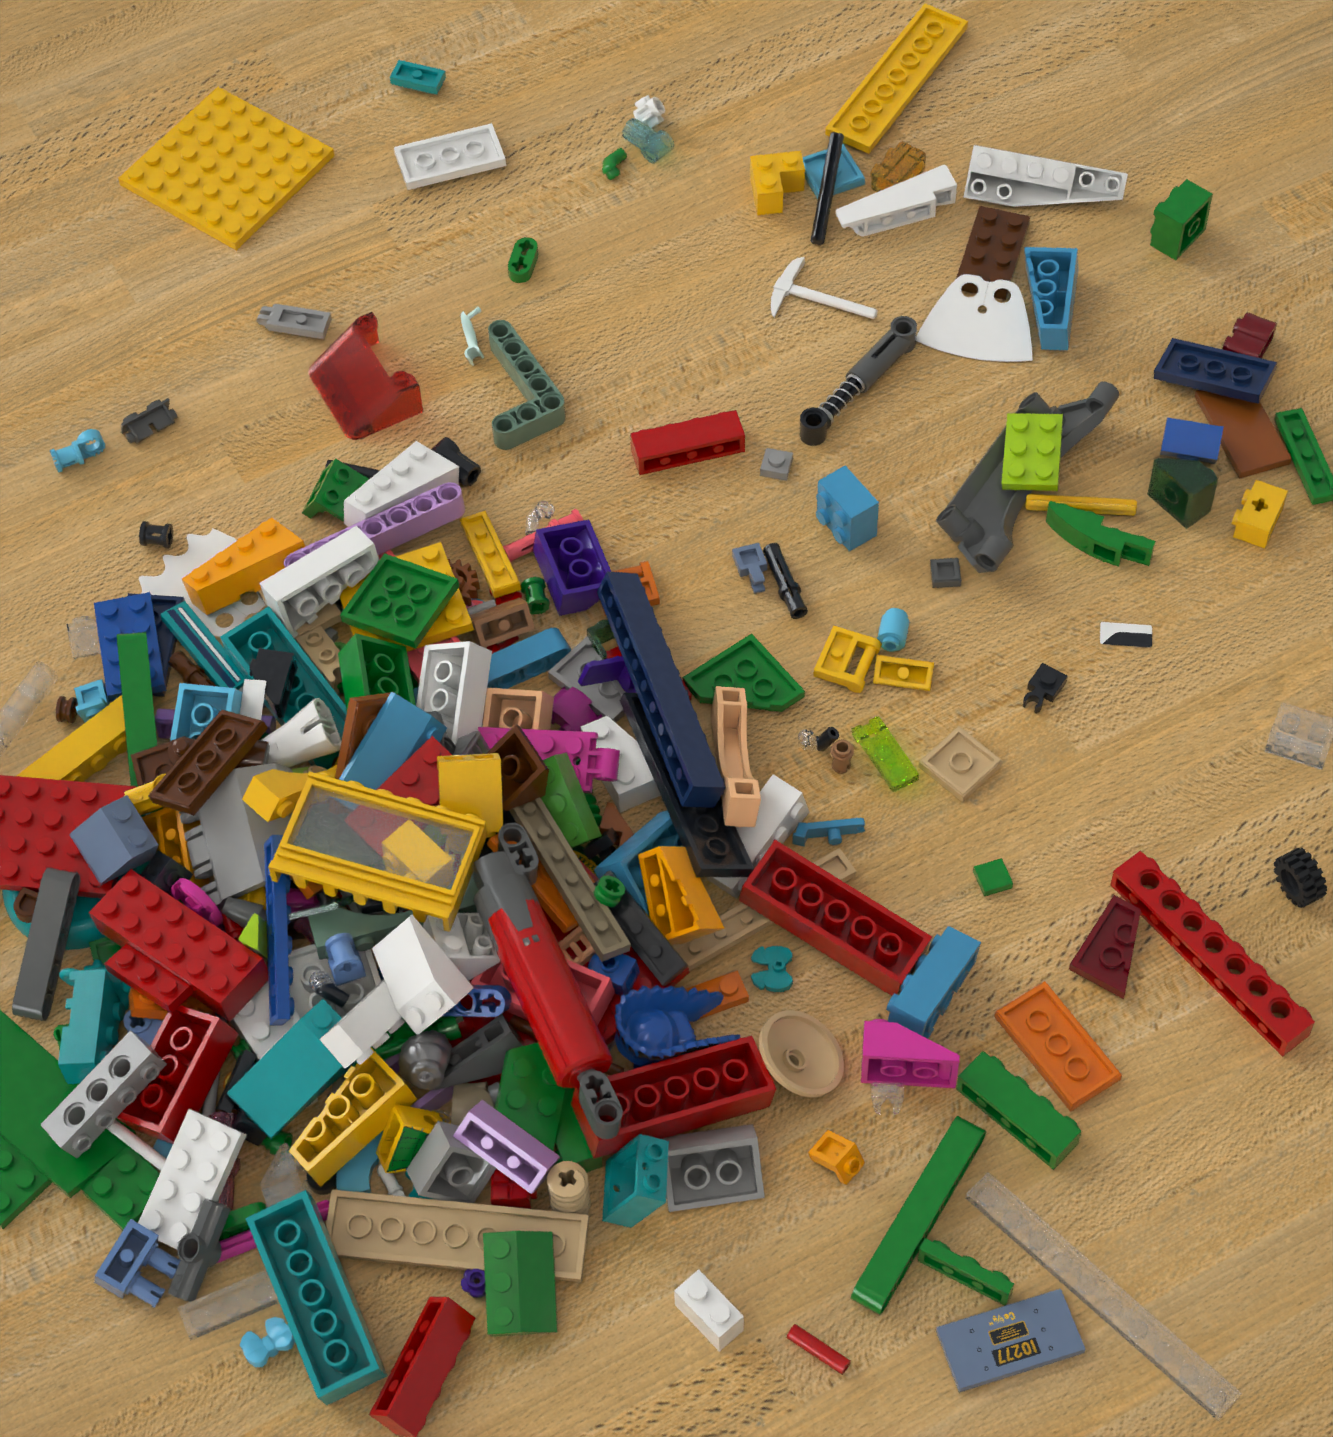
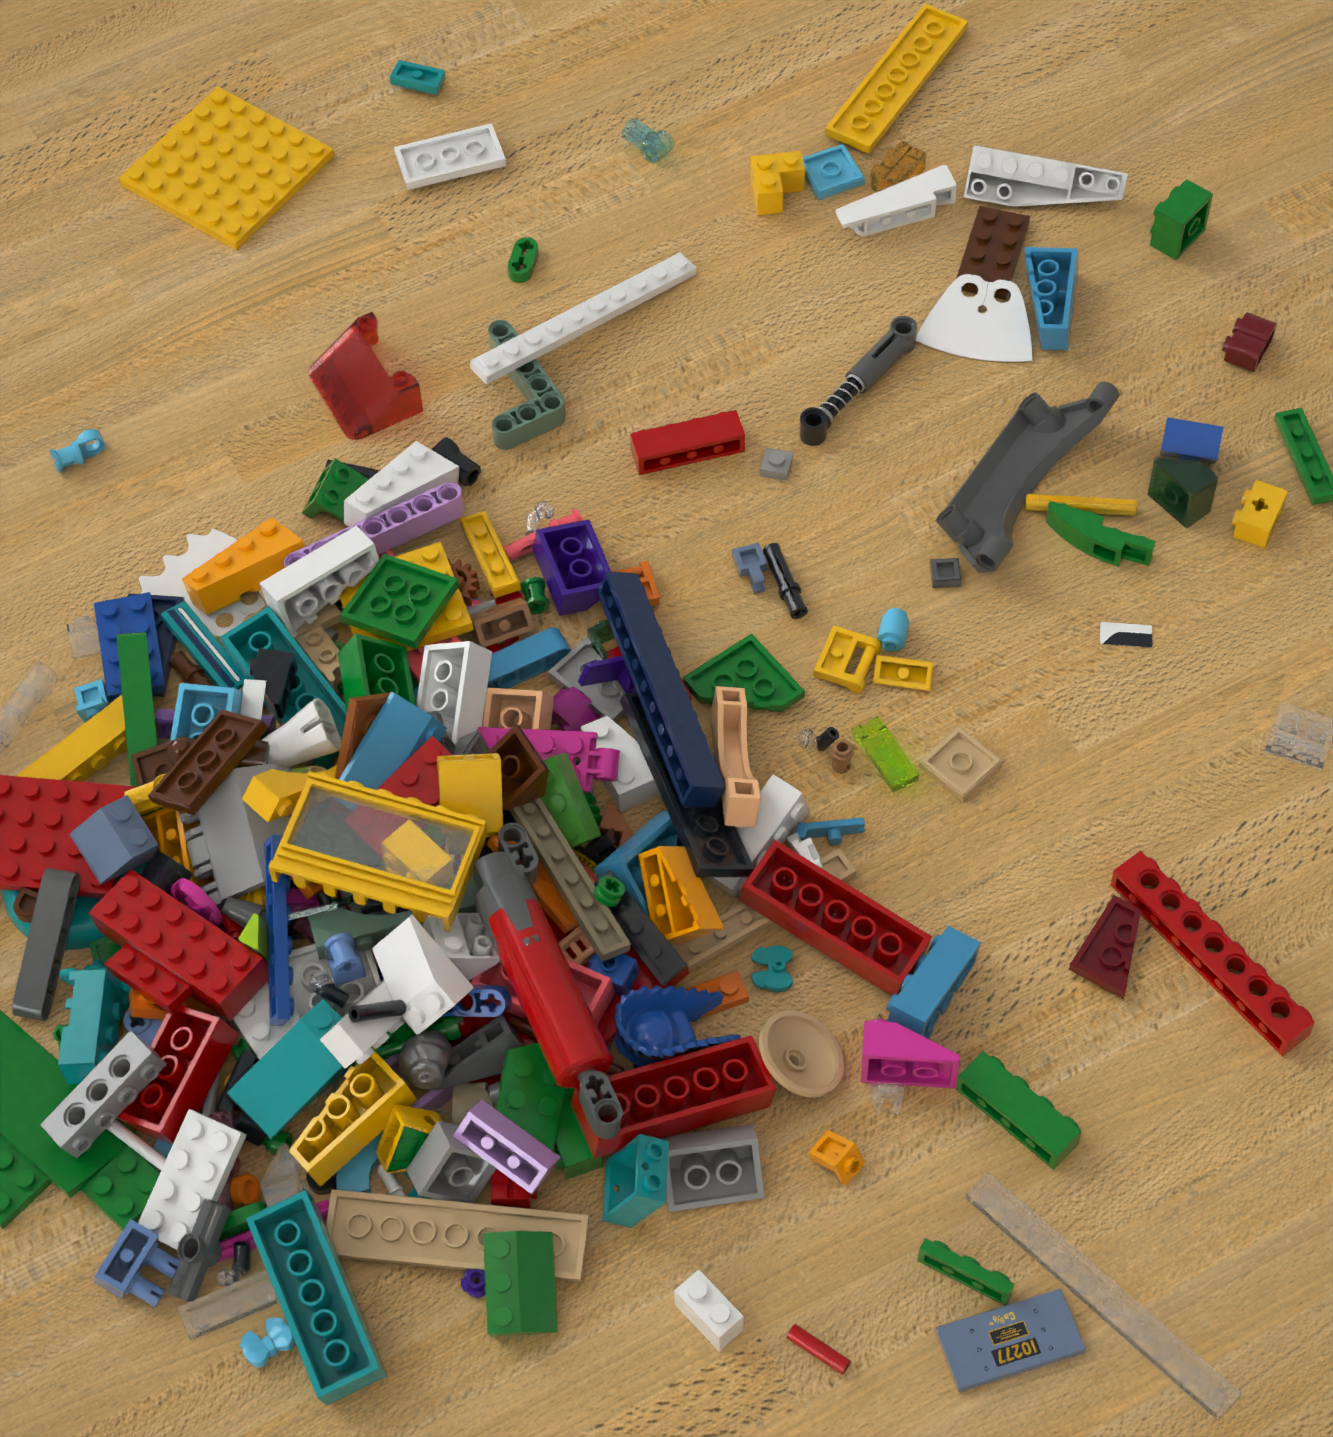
(66, 709): reddish brown bush -> none
(138, 424): dark grey hinge -> none
(148, 529): black bush -> none
(239, 1267): none -> arm
(244, 1190): none -> orange tile
(295, 320): light grey hinge -> none
(377, 1010): none -> black piece
(422, 1366): red brick -> none
(473, 349): light aqua piece -> none
(569, 1188): tan piece -> none
(582, 318): none -> white plate
(611, 161): green arm -> none
(649, 111): white gear -> none
(785, 286): white piece -> none
(805, 848): none -> white slope
(827, 188): black axle -> none
(847, 508): dark azure brick -> none
(918, 1215): green beam -> none
(993, 877): green tile -> none
(1032, 452): lime plate -> none
(1044, 685): black plate -> none
(1058, 1046): orange tile -> none
(1215, 370): dark blue plate -> none
(1247, 433): dark orange tile -> none
(1300, 877): black tyre -> none

